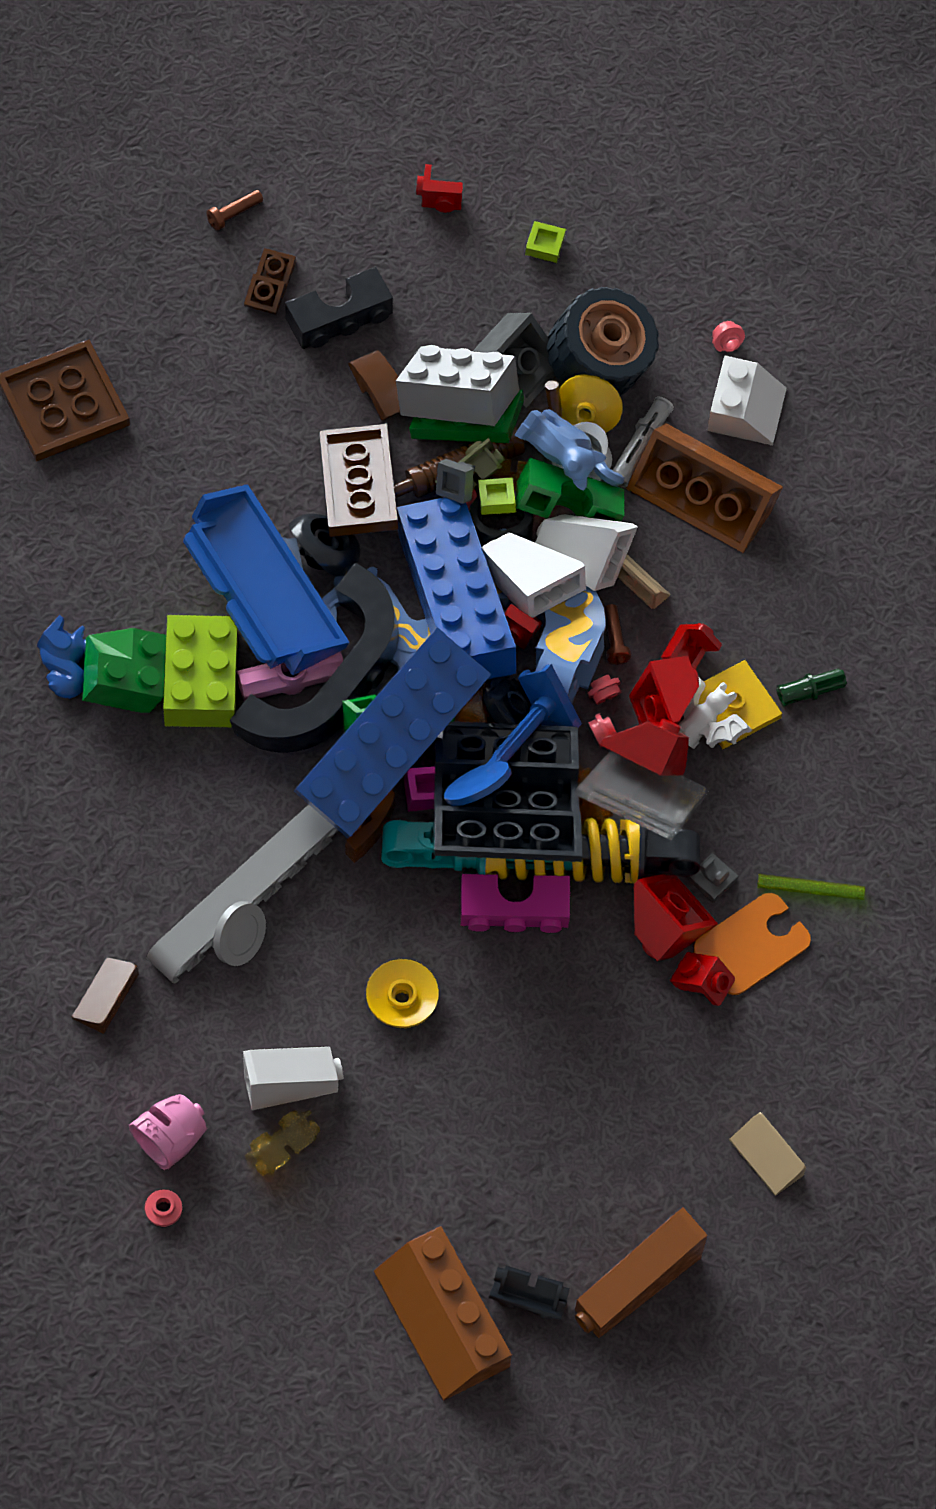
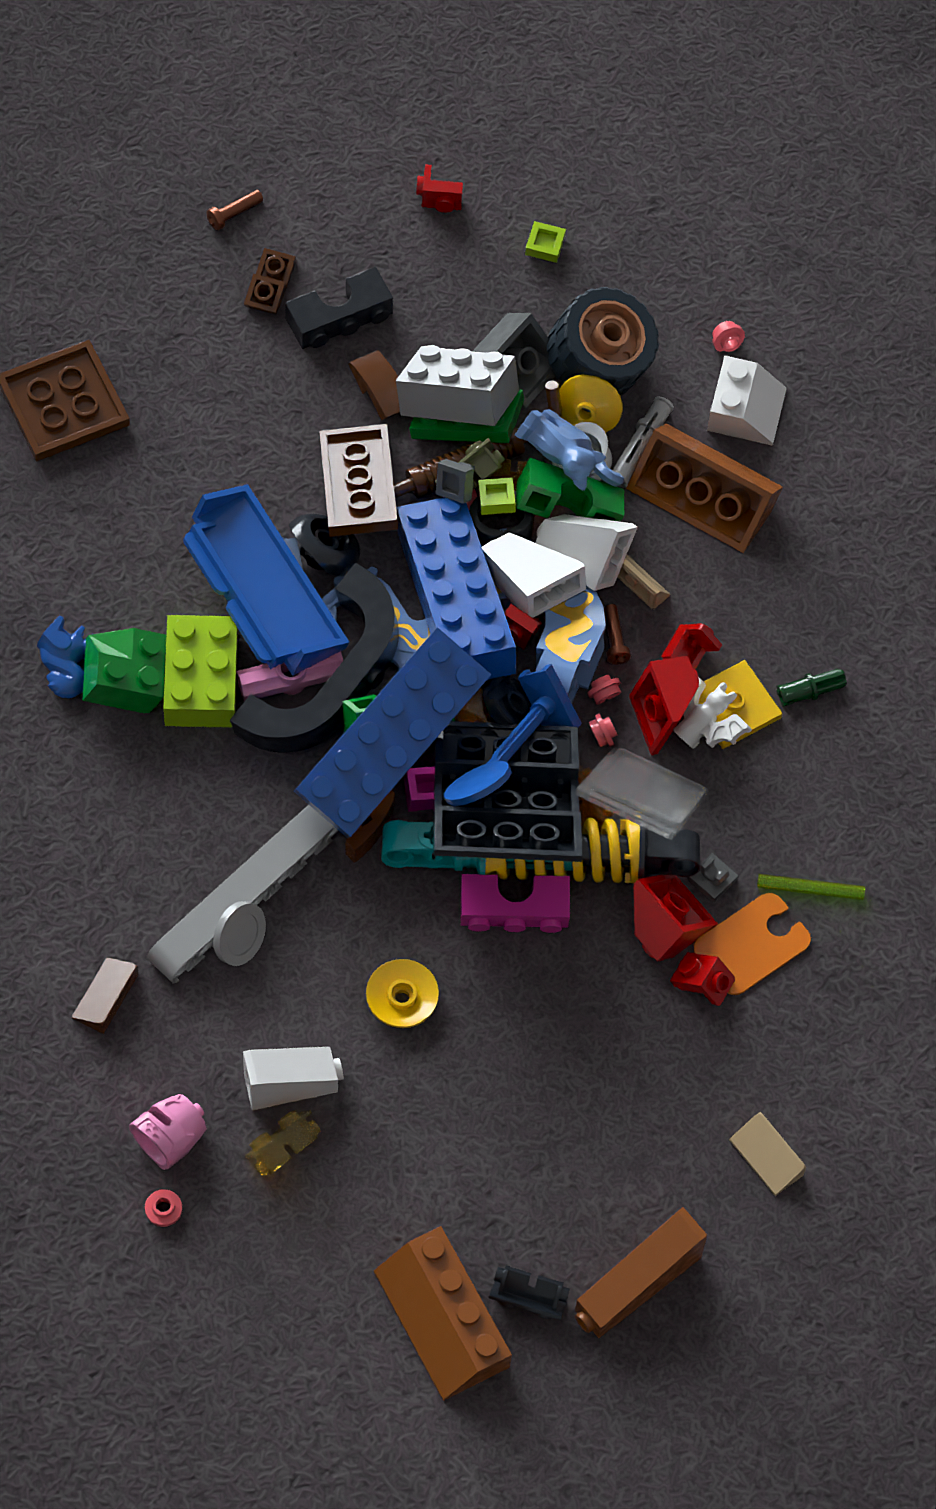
(653, 746): red slope -> none

